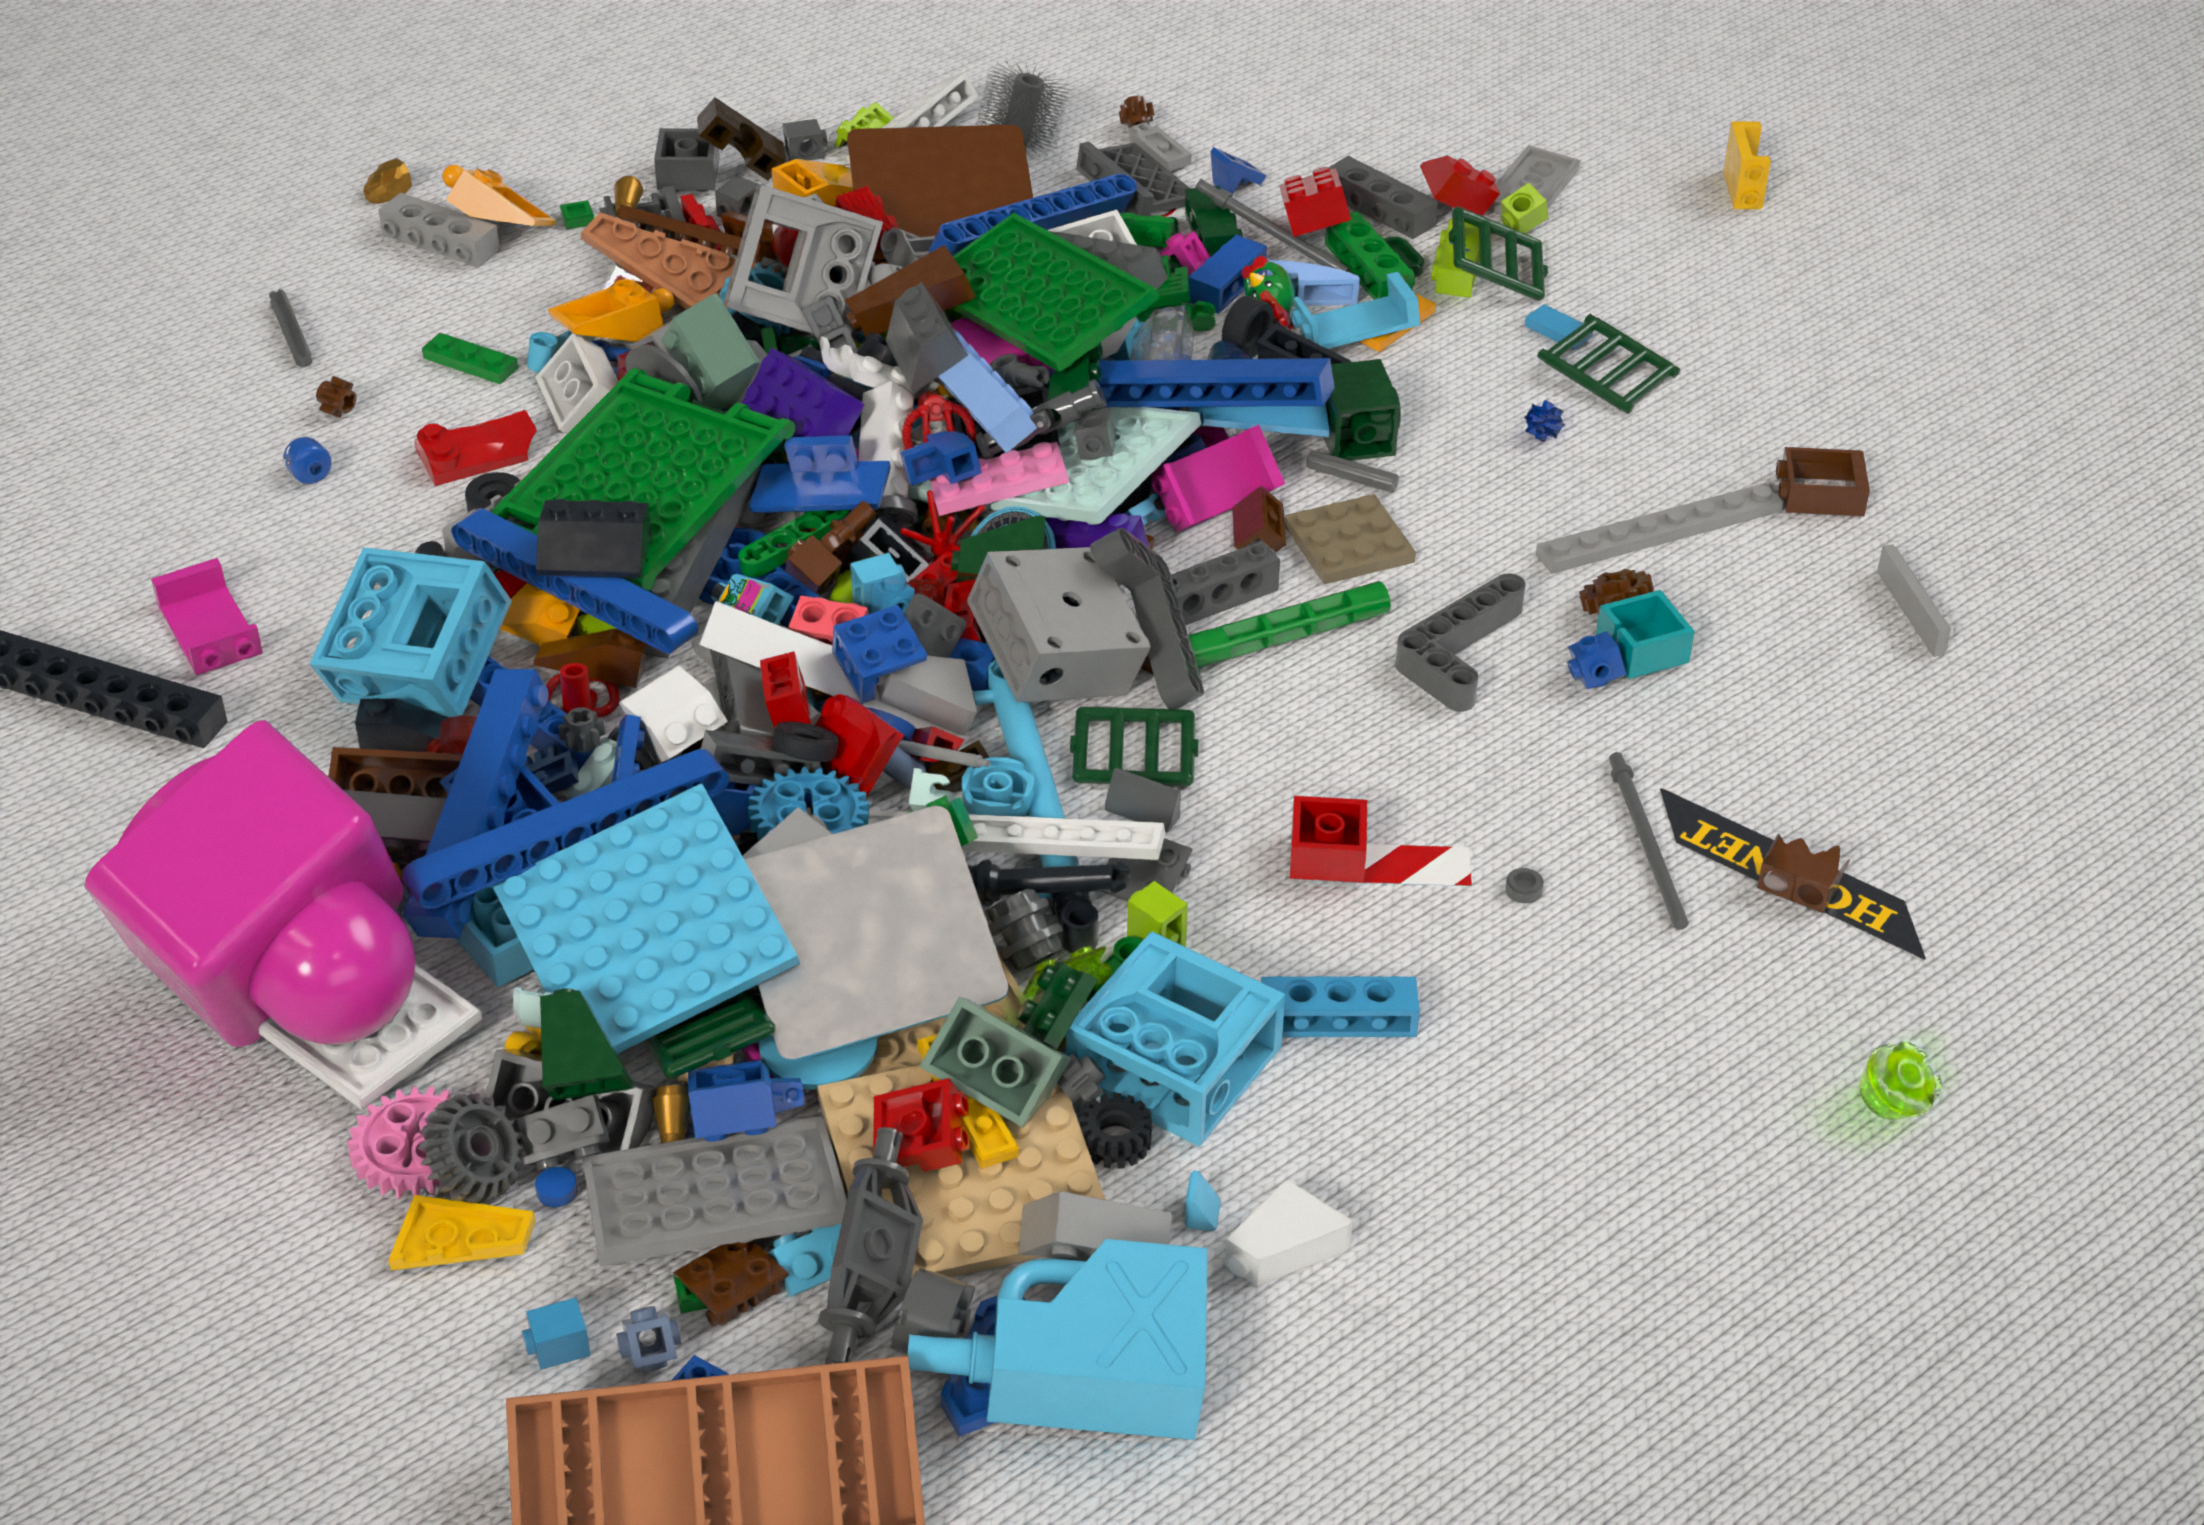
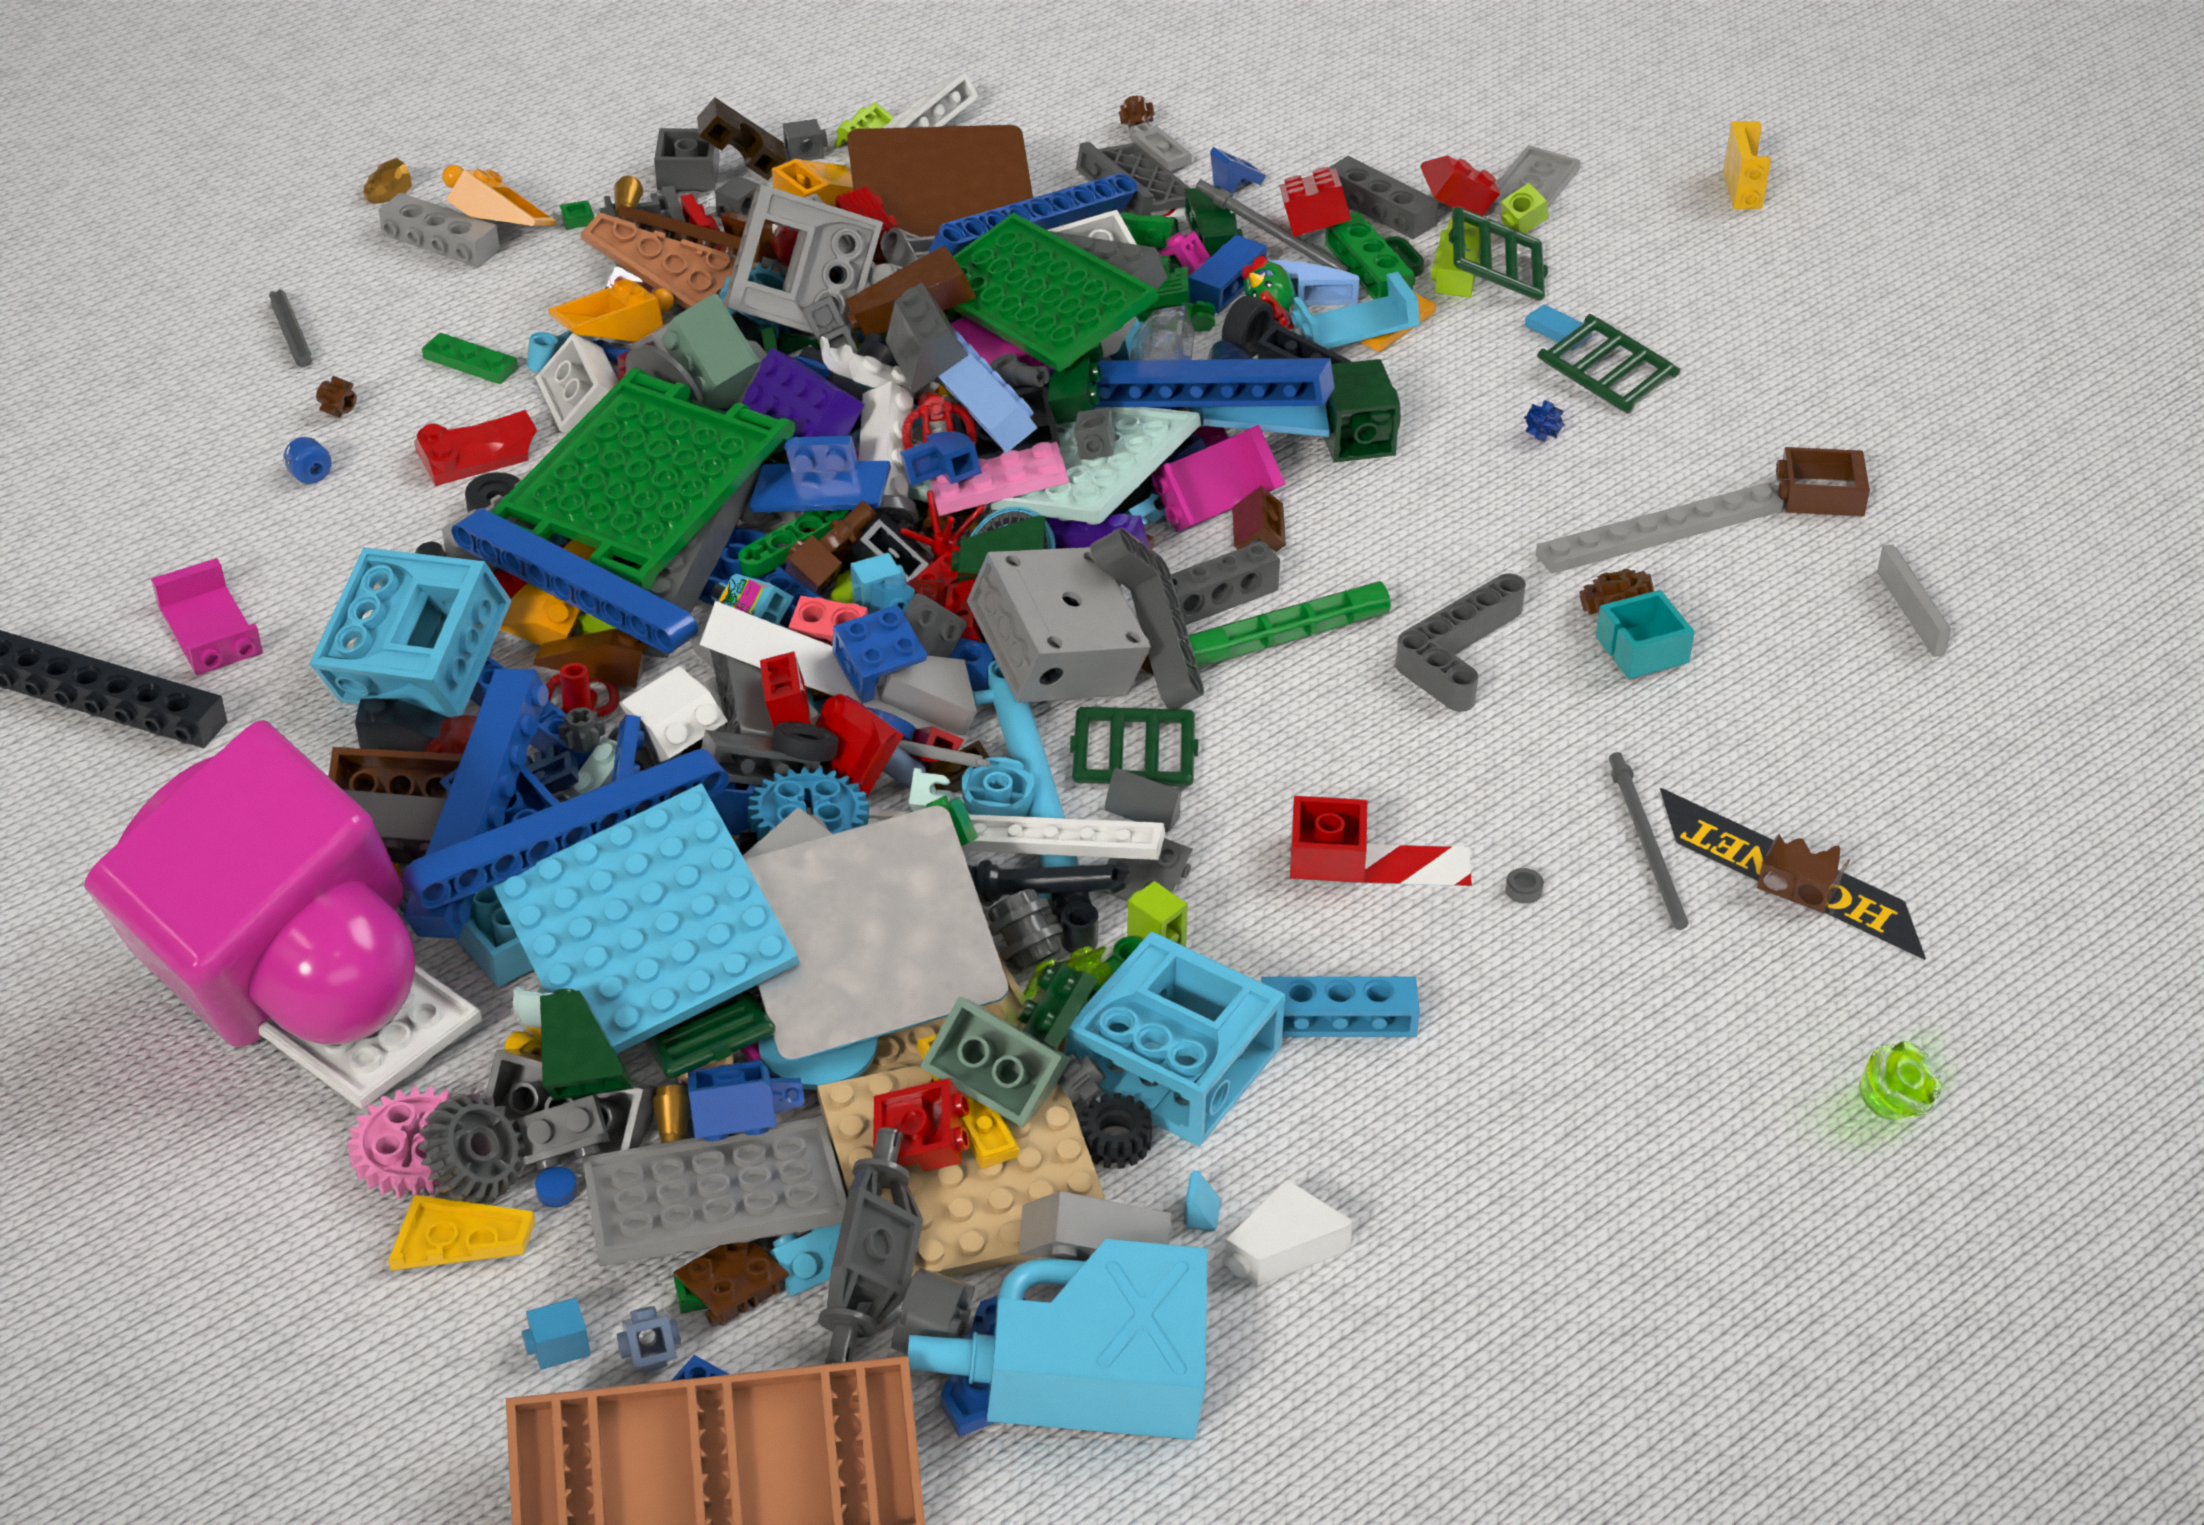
(593, 538): black slope -> none
(1025, 105): dark grey piece -> none
(1068, 405): dark grey piece -> none
(1349, 539): dark tan plate -> none
(1352, 471): dark grey axle -> none
(1595, 660): blue brick -> none

